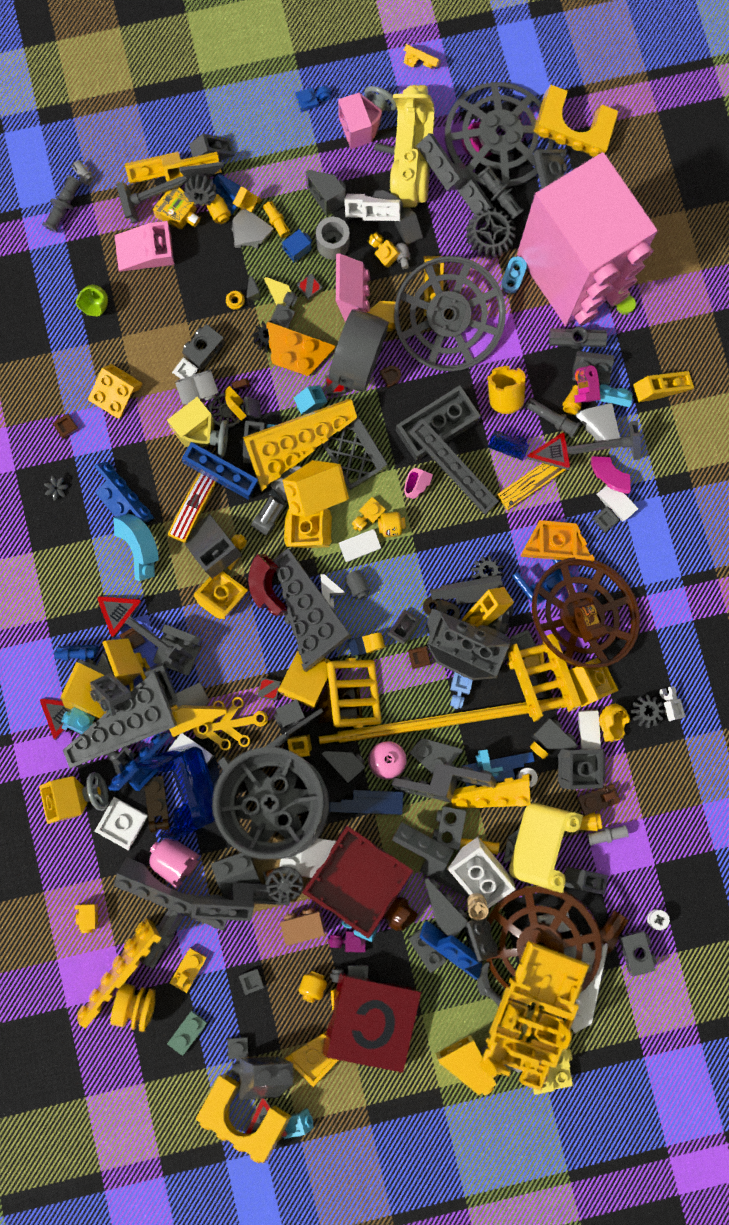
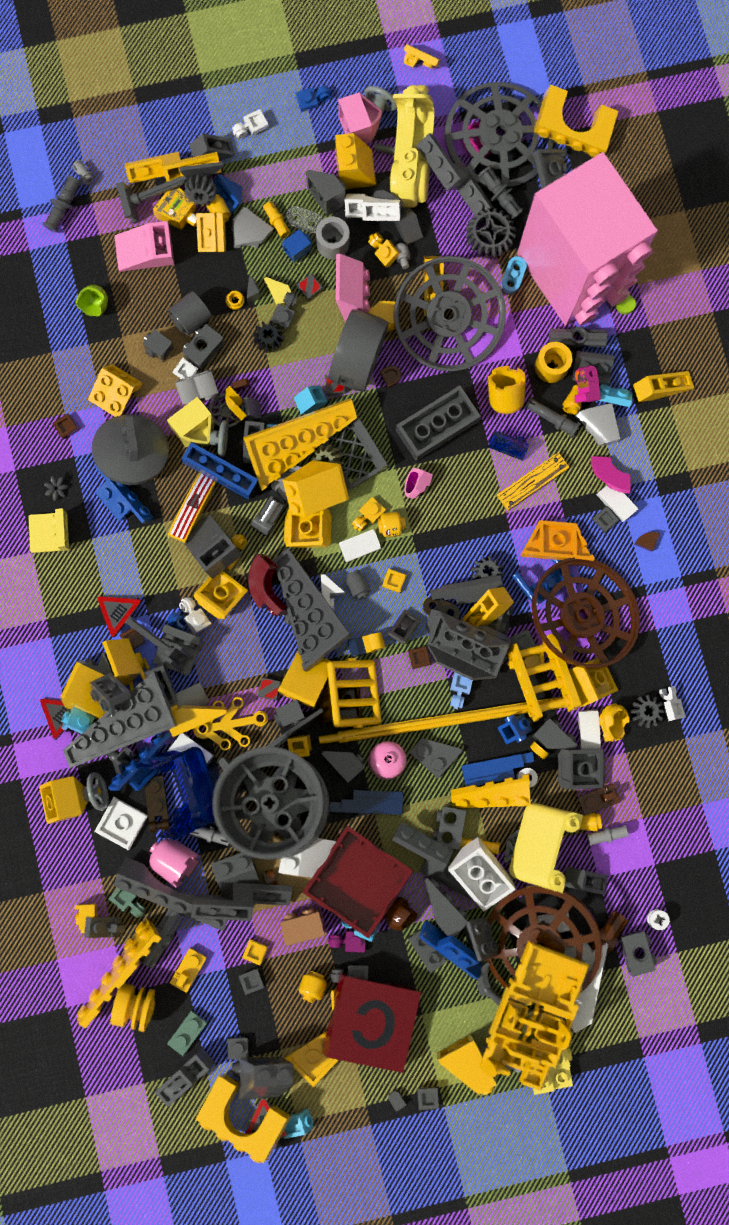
(49, 532): none -> light yellow bracket
(76, 651): blue plate -> none
(103, 927): none -> dark grey hinge
(124, 899): none -> sand green plate
(130, 449): none -> dark grey bracket
(141, 542): medium azure arch -> none
(157, 345): none -> dark grey brick
(175, 619): none -> blue plate
(185, 1077): none -> dark grey slope
(189, 313): none -> dark grey piece
(196, 619): none -> white plate
(210, 834): none -> light grey pin
(211, 232): none -> yellow plate
(246, 200): yellow slope -> none
(254, 122): none -> white plate
(255, 952): none -> yellow tile
(284, 884): dark grey wheel -> none
(296, 350): light orange wing -> none
(305, 218): none -> clear plate
(328, 452): none -> olive gear
(354, 161): none -> yellow slope
(394, 580): none -> yellow tile
(396, 1100): none -> dark grey piece
(427, 1098): none -> dark grey plate
(444, 782): dark grey bracket -> none
(453, 466): dark grey plate -> none
(477, 906): tan wheel -> none
(483, 761): medium azure bracket -> none
(515, 728): none -> blue brick
(556, 452): dark grey piece -> none
(560, 357): none -> yellow piece
(589, 623): reddish brown leg -> none
(647, 540): none -> reddish brown tile

